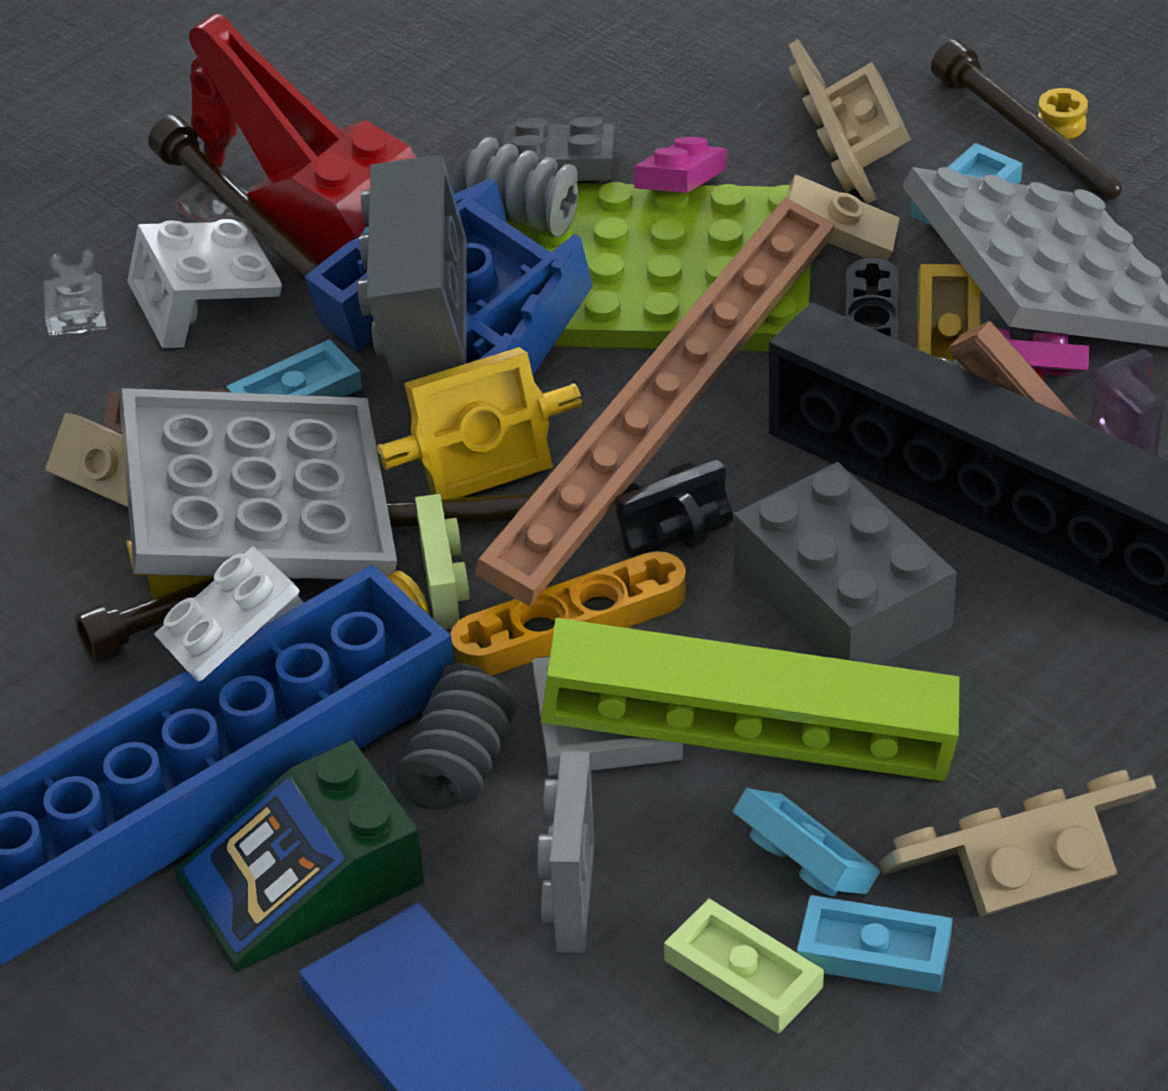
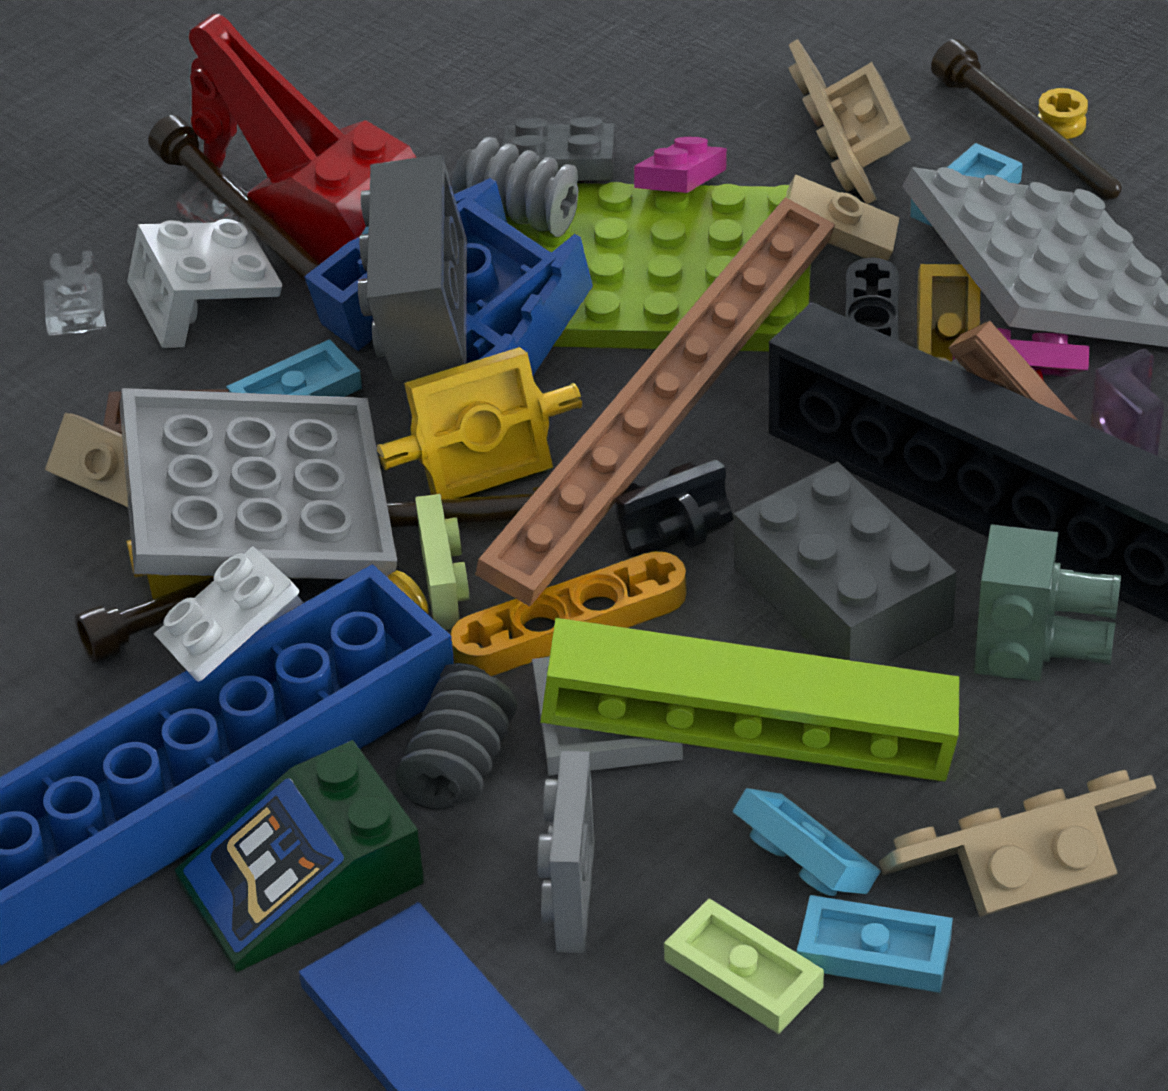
(1020, 603): none -> sand green brick

